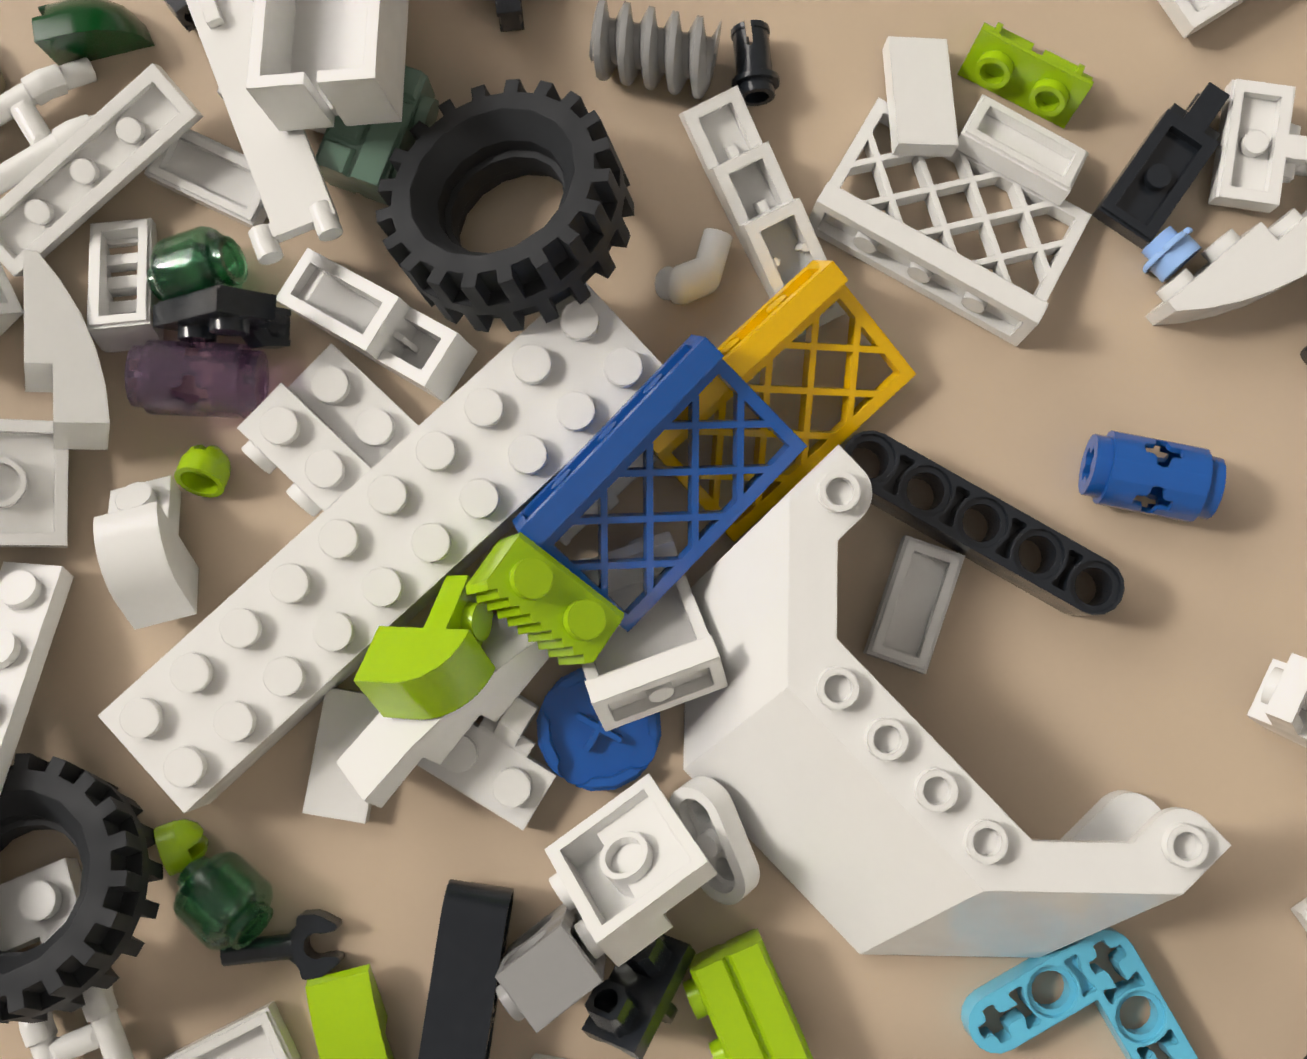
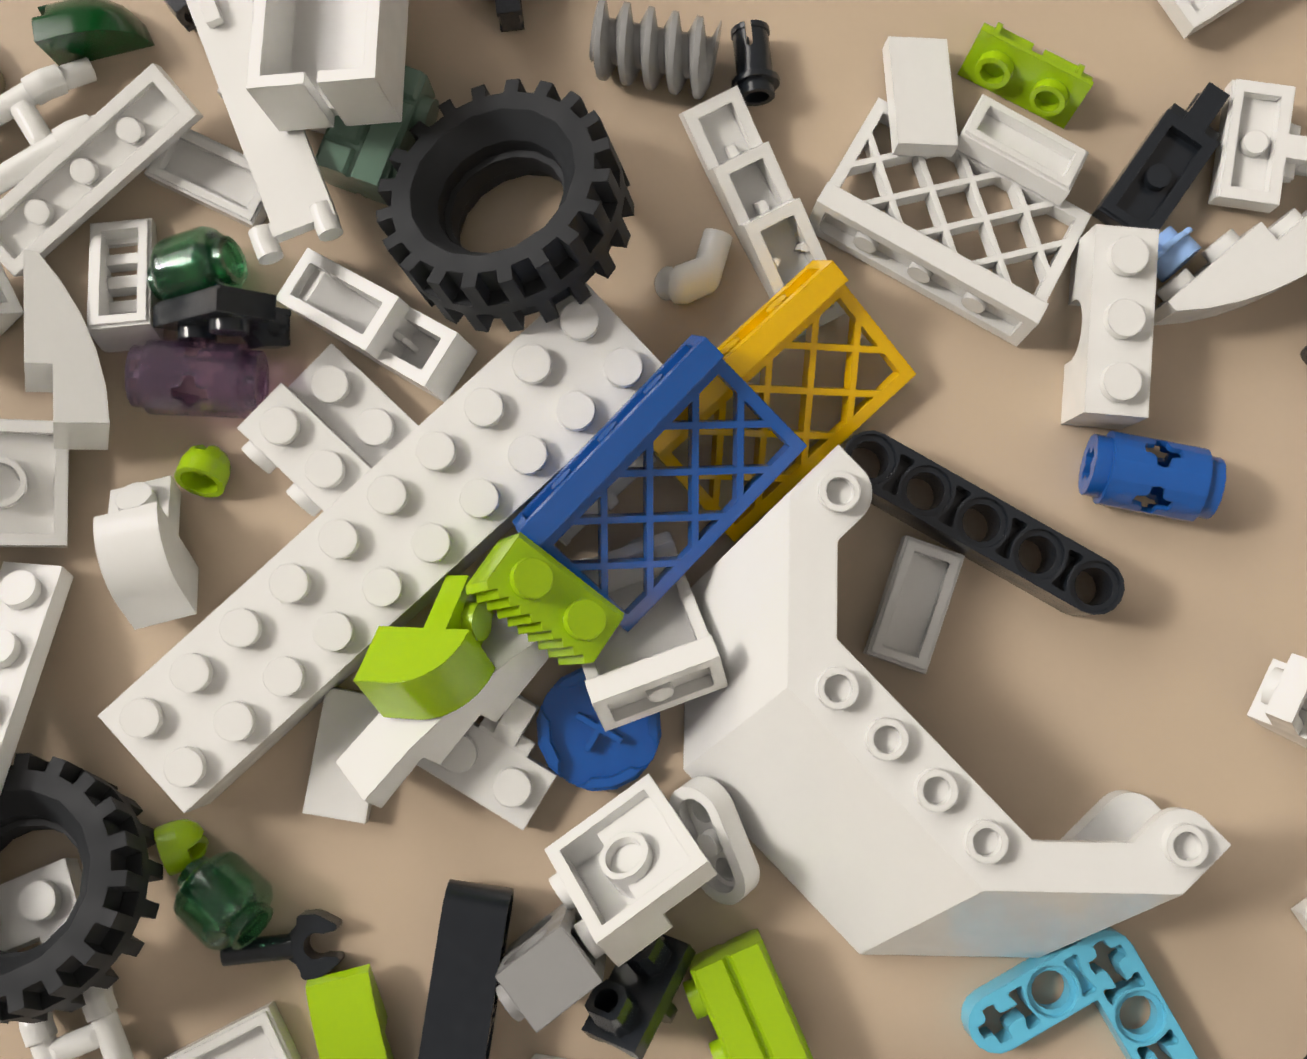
(1116, 287): none -> white arch

